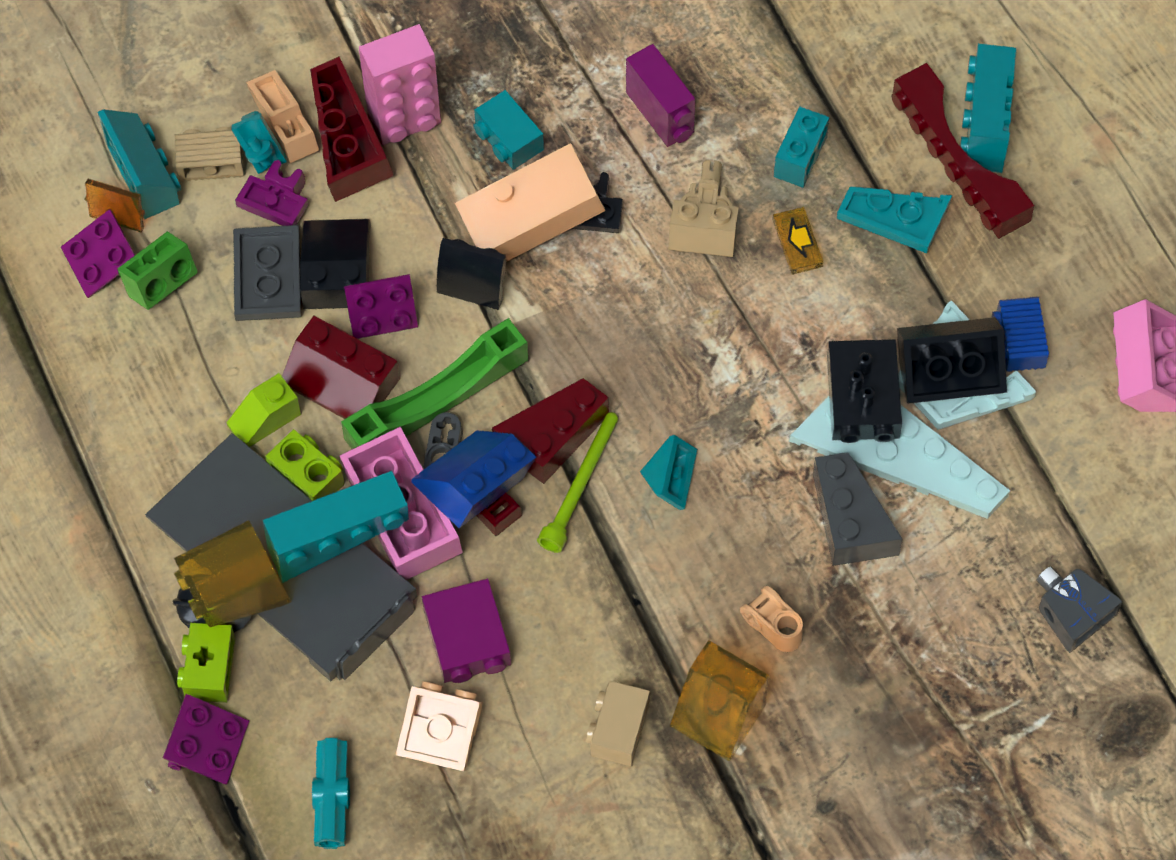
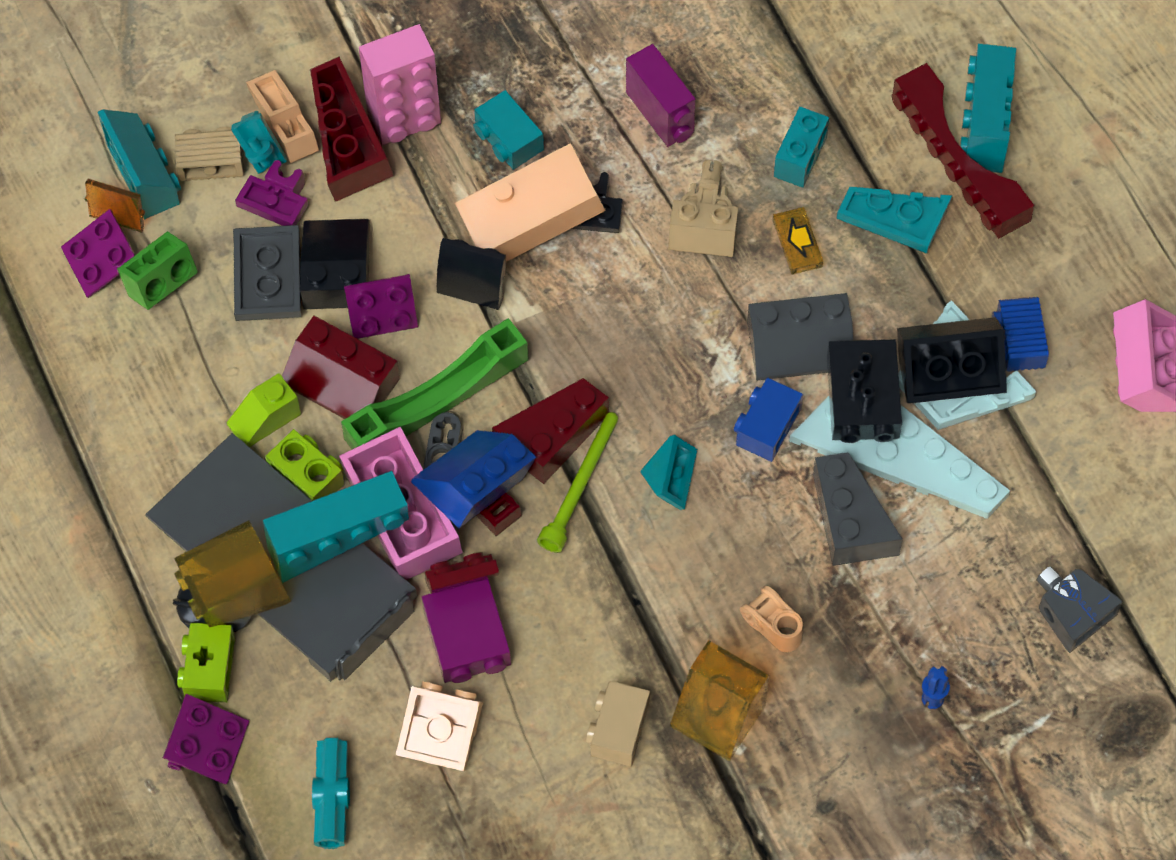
(472, 569): none -> dark red slope
(768, 419): none -> blue brick
(794, 334): none -> dark grey slope
(935, 687): none -> blue axle

